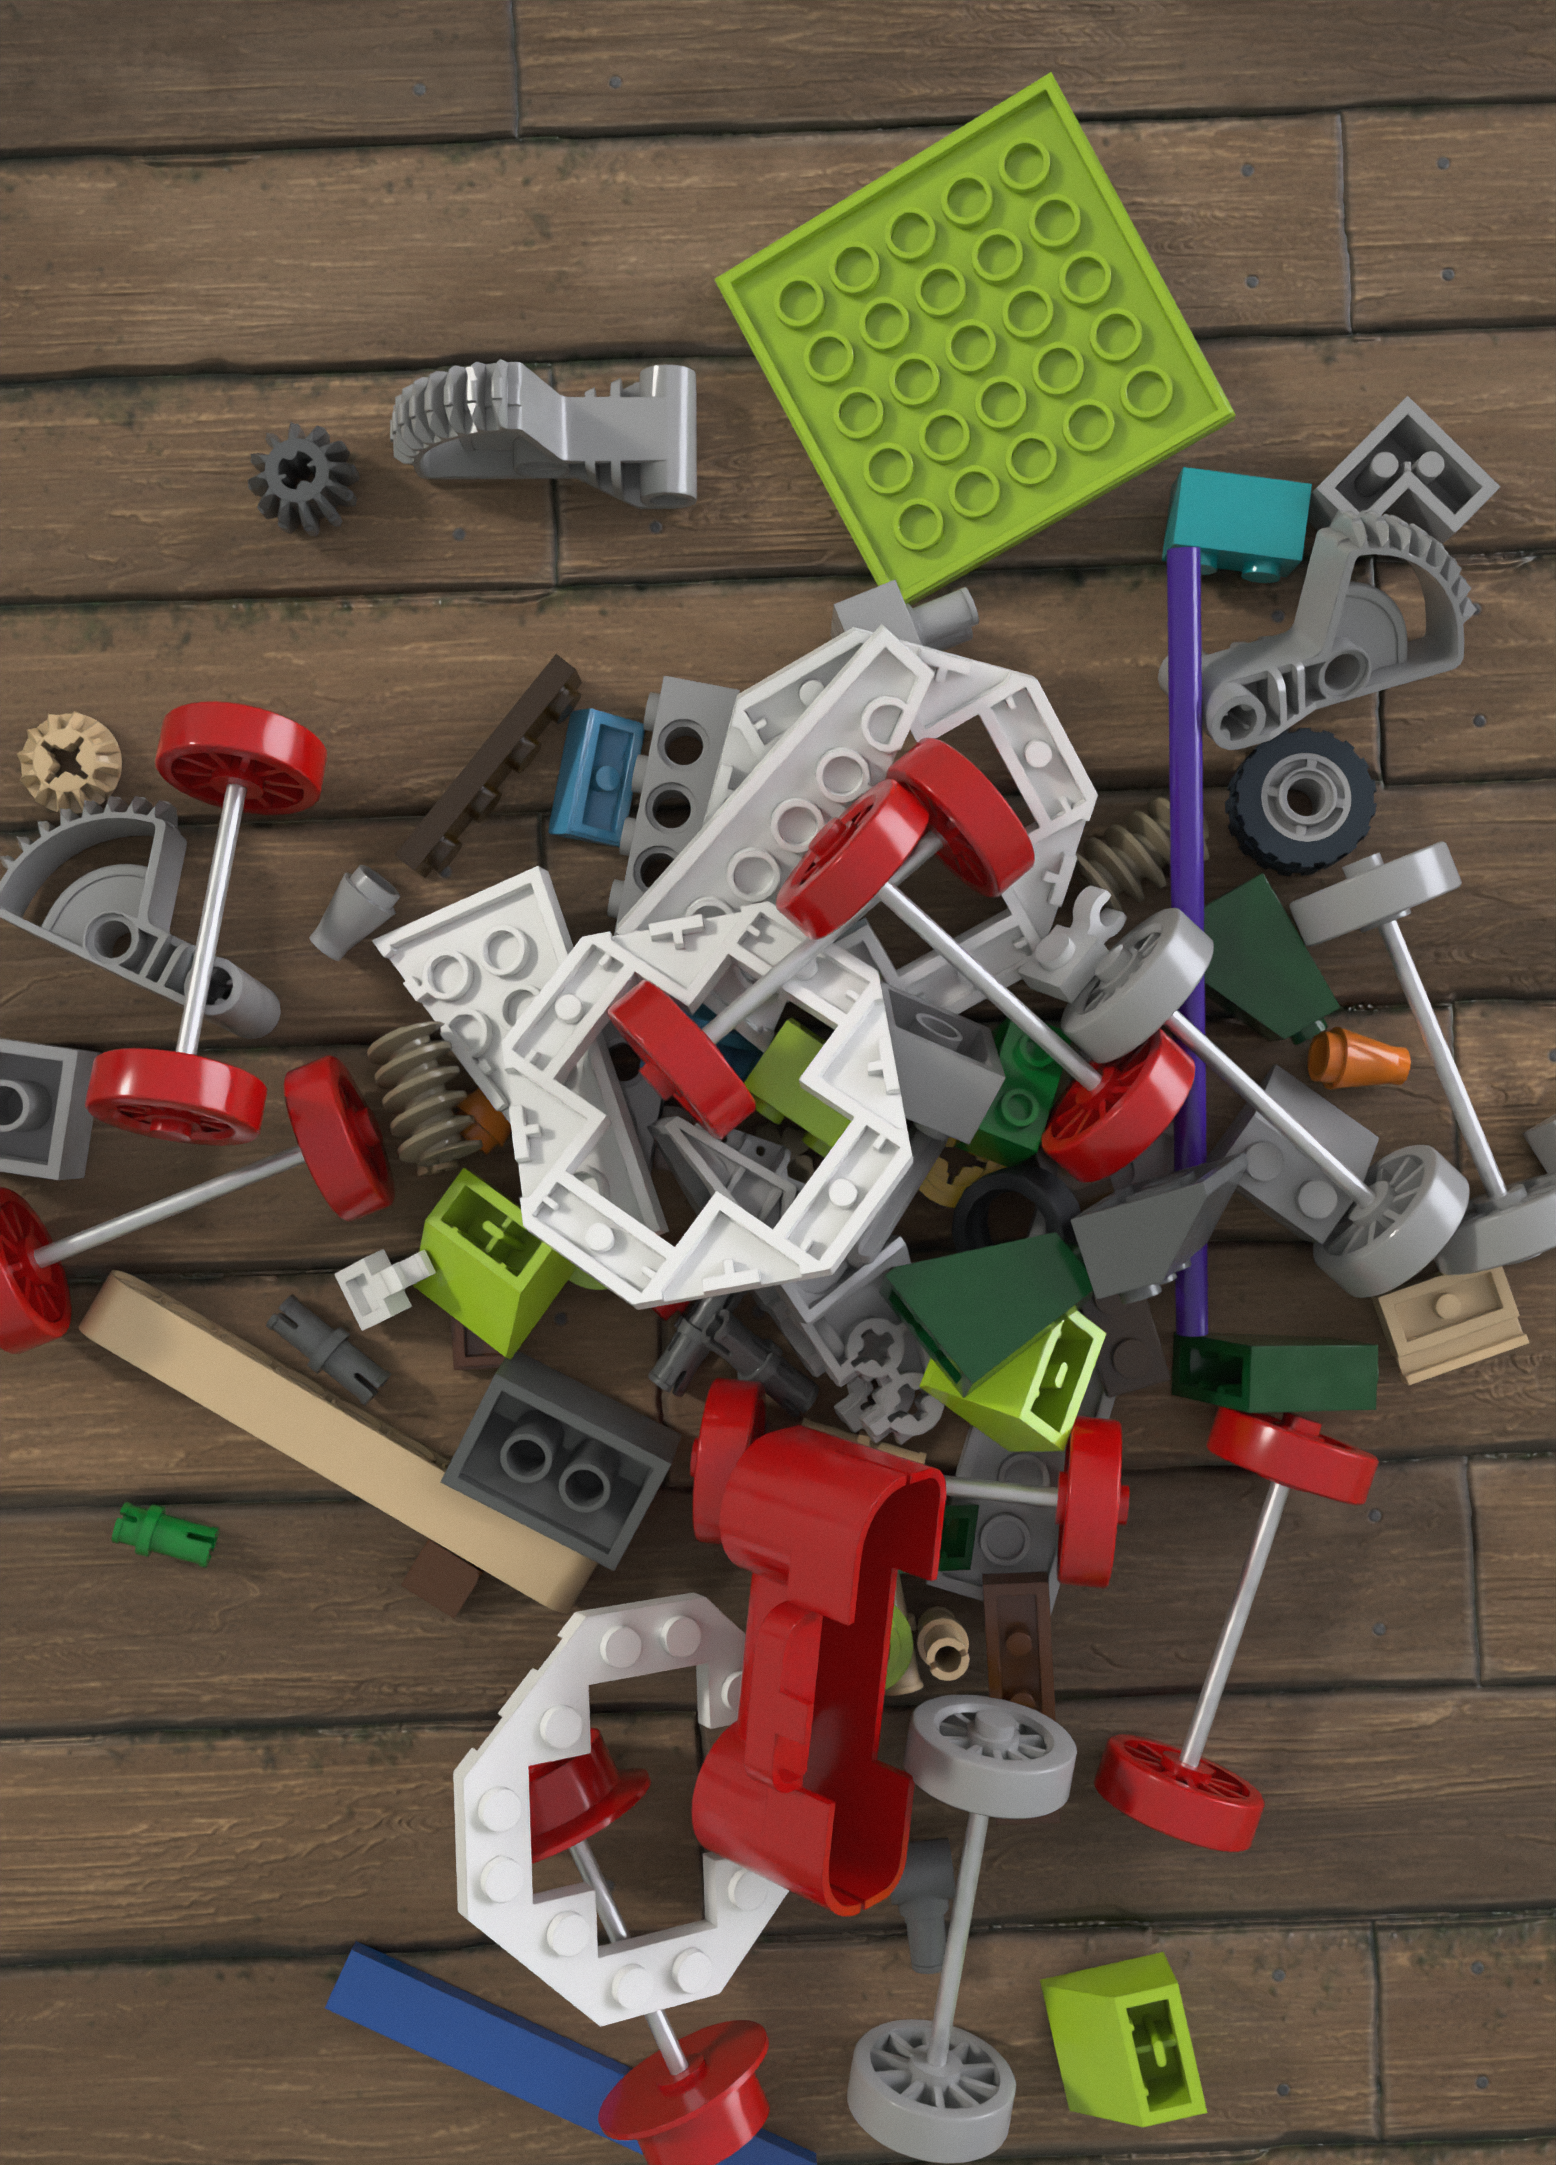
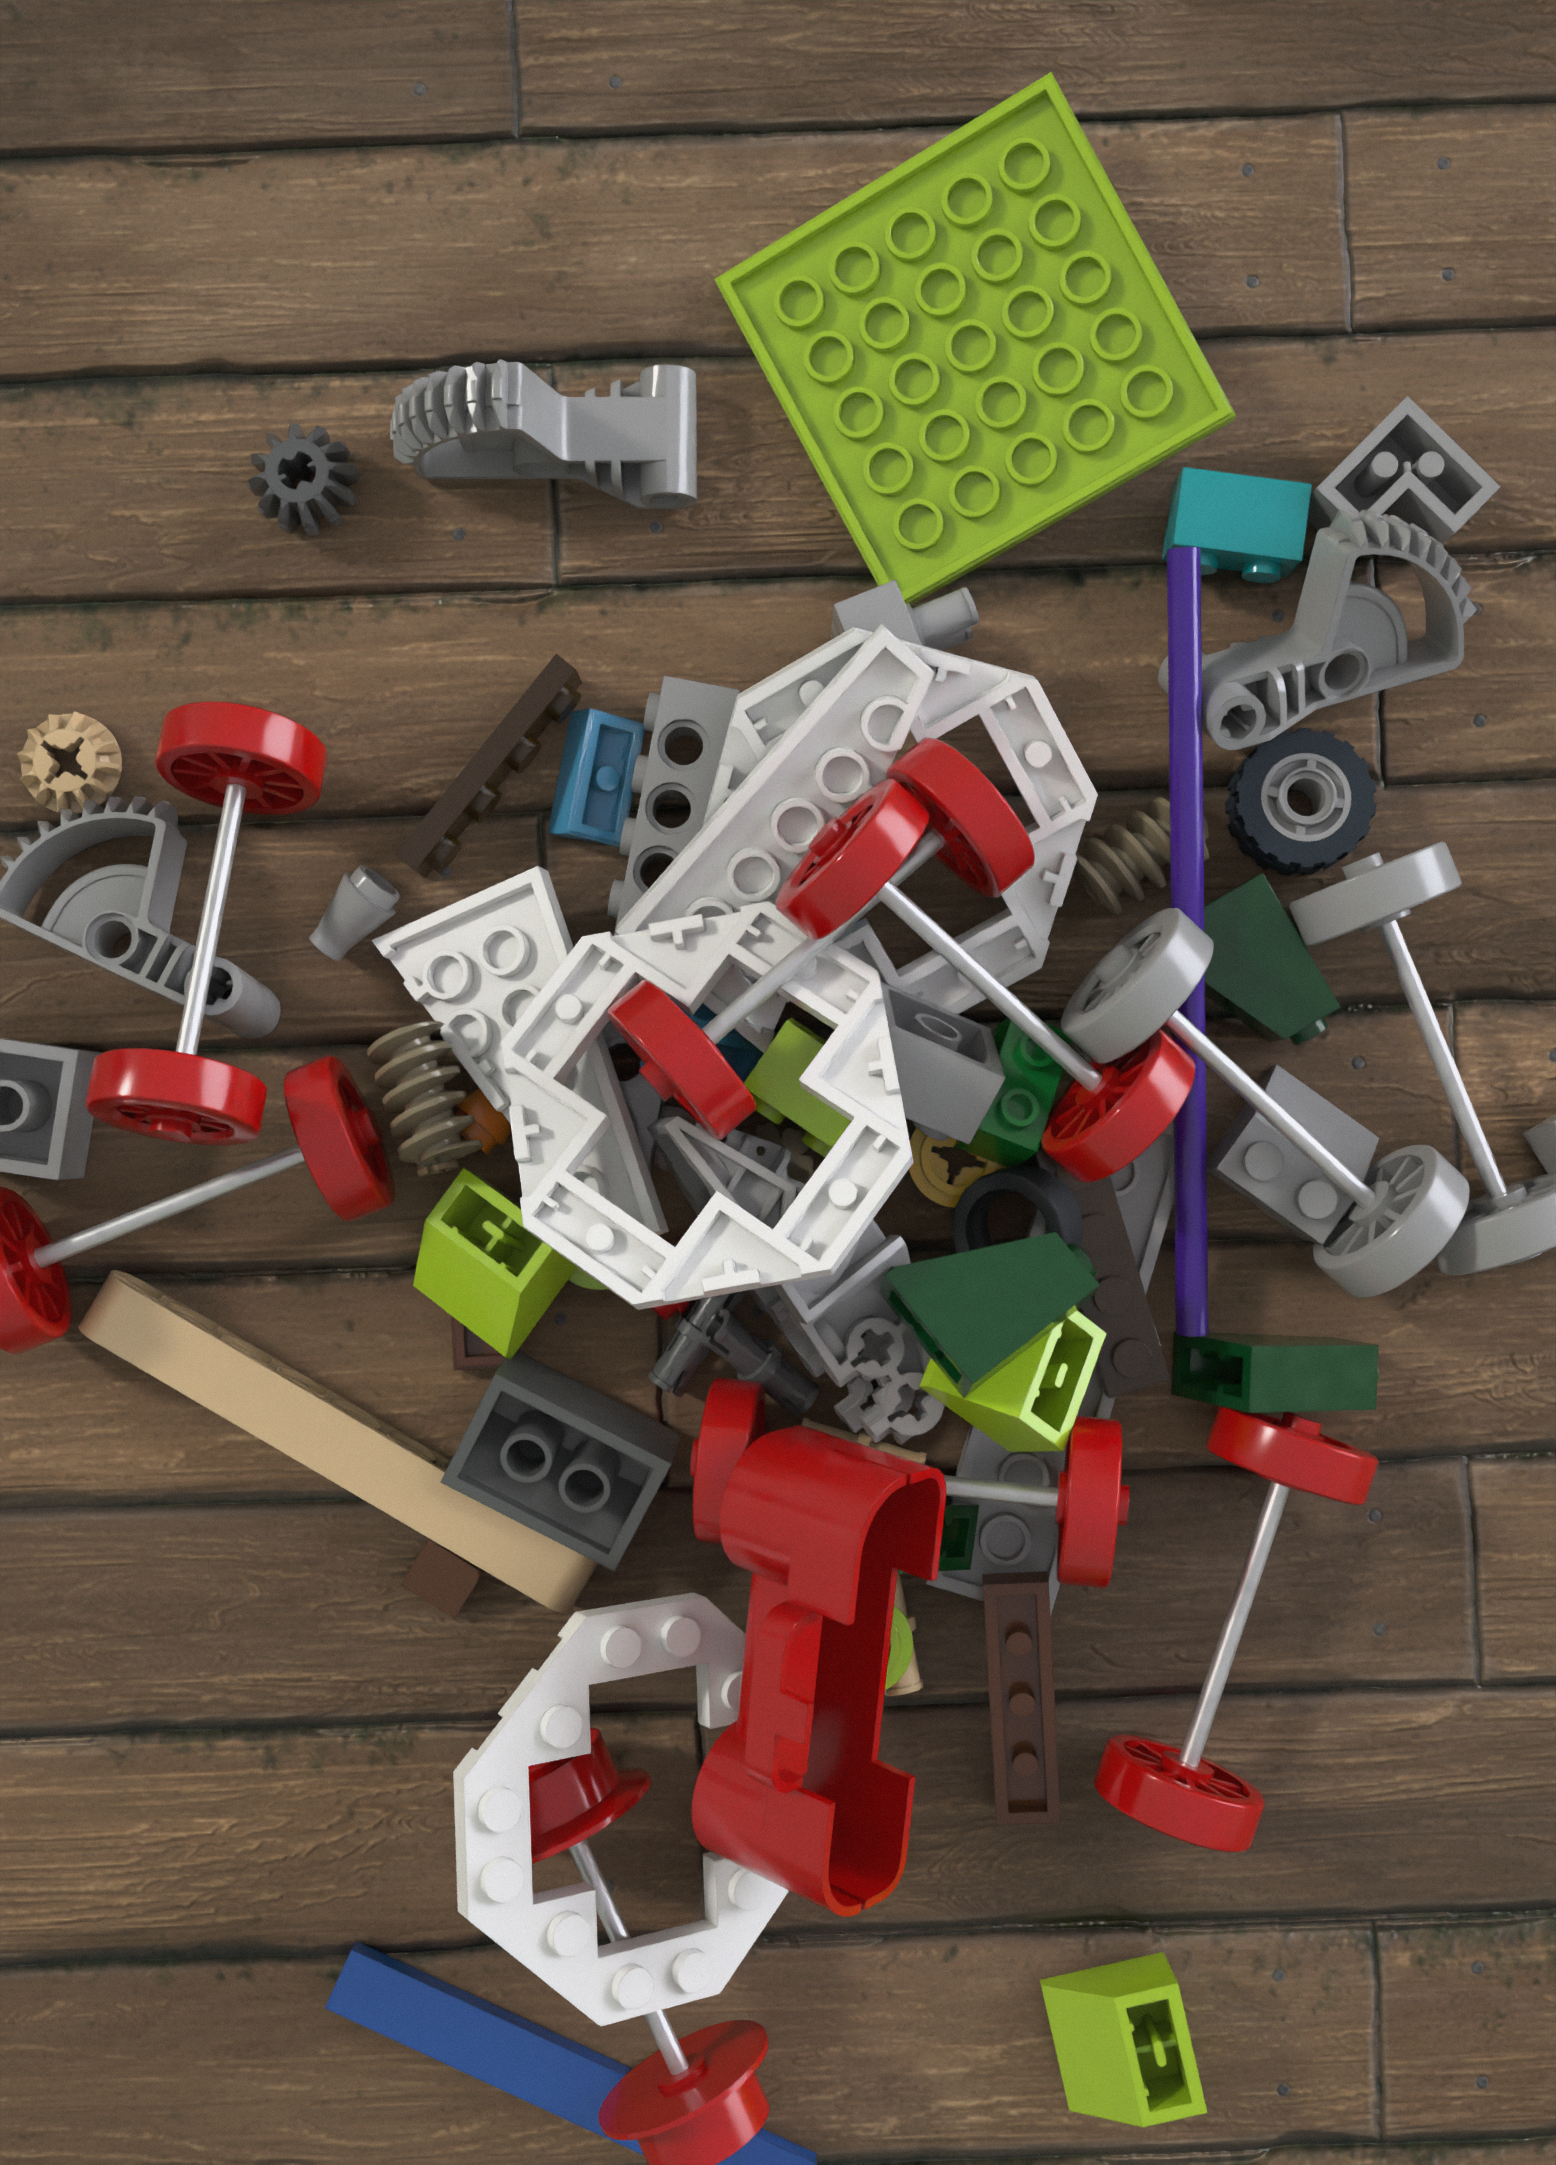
(164, 1534): green pin -> none
(328, 1349): dark grey pin -> none
(378, 1288): white plate -> none
(923, 2081): light grey axle -> none
(924, 1900): dark grey pin -> none
(925, 1153): light grey axle -> none
(943, 1643): tan pin -> none
(1069, 956): white plate -> none
(1154, 1227): dark grey slope -> none
(1353, 1060): orange cone -> none
(1448, 1322): tan plate -> none

